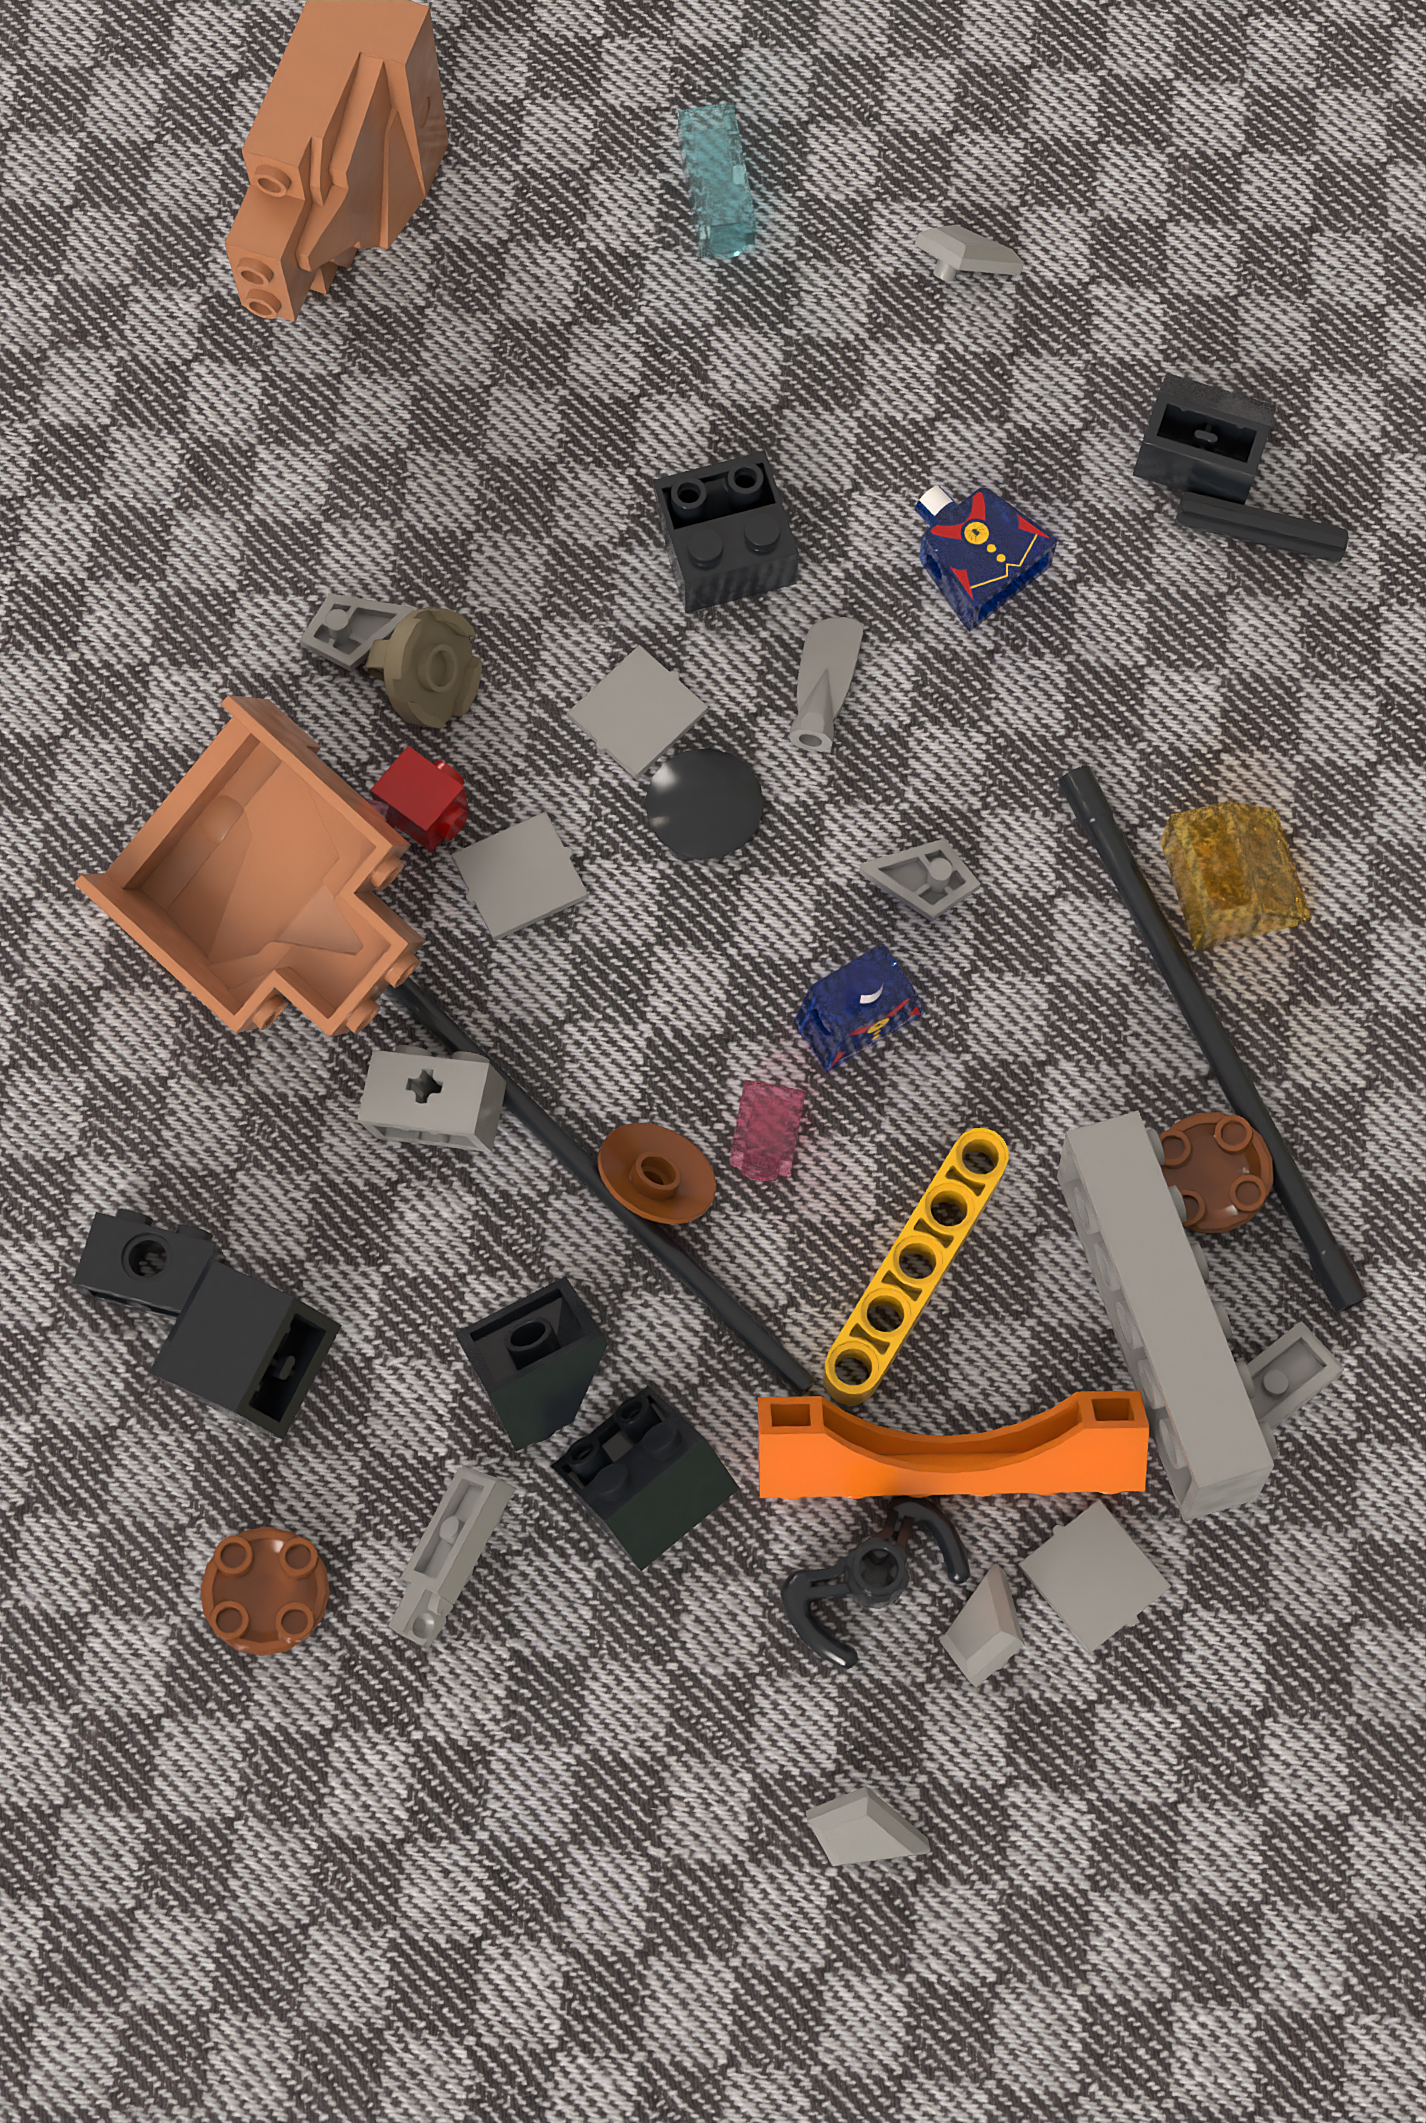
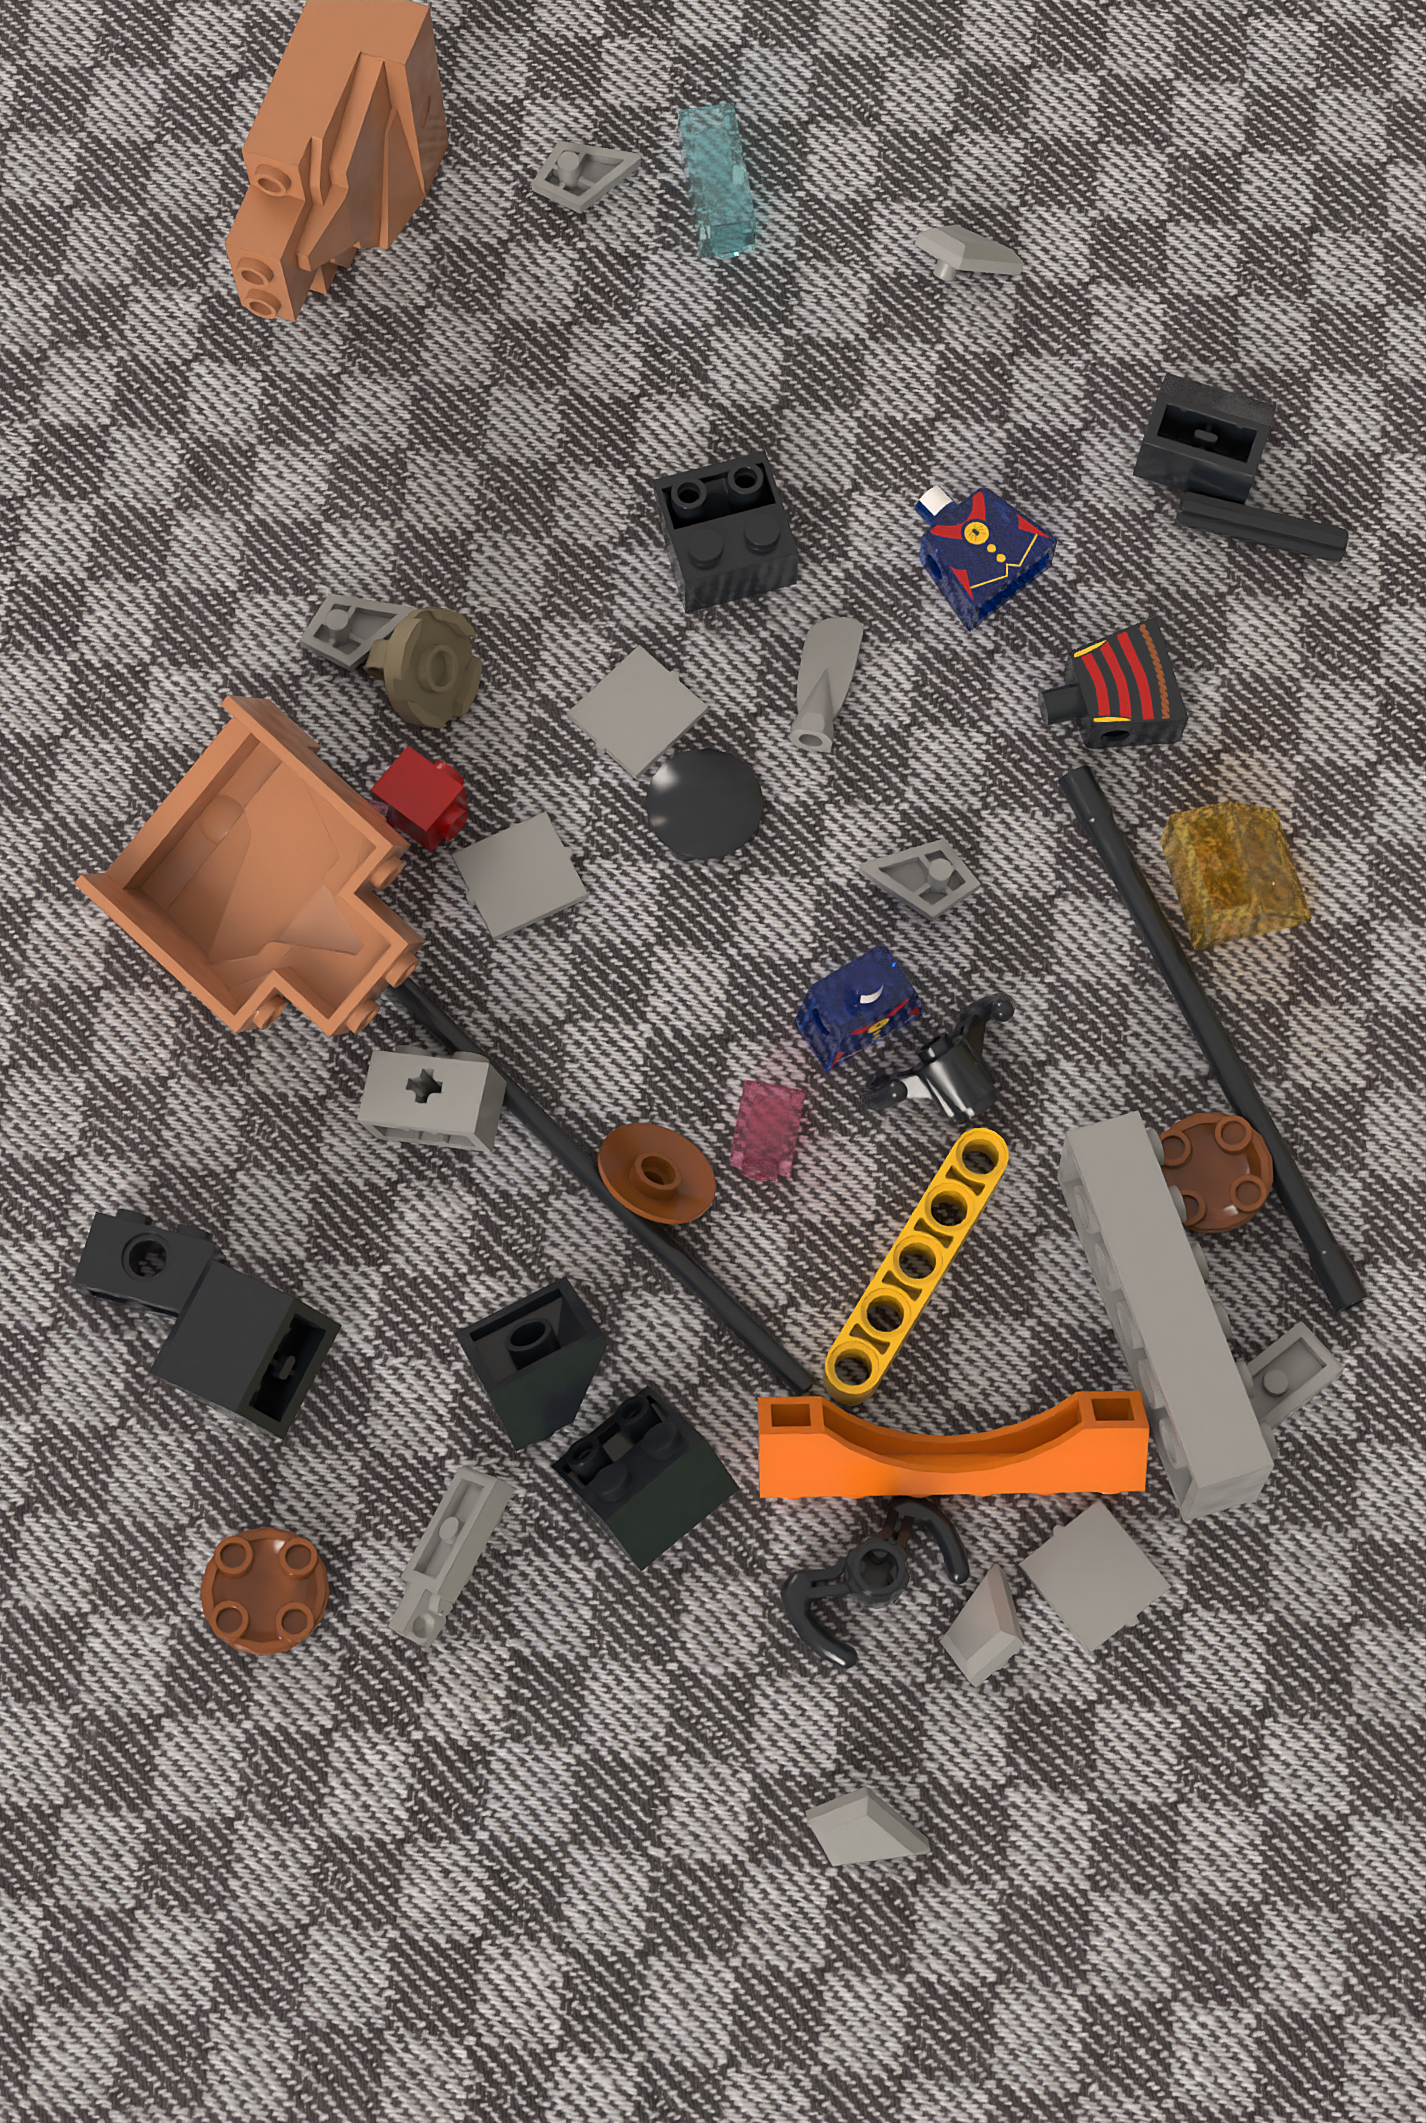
(582, 173): none -> light grey piece
(948, 1068): none -> black piece
(1119, 691): none -> black torso

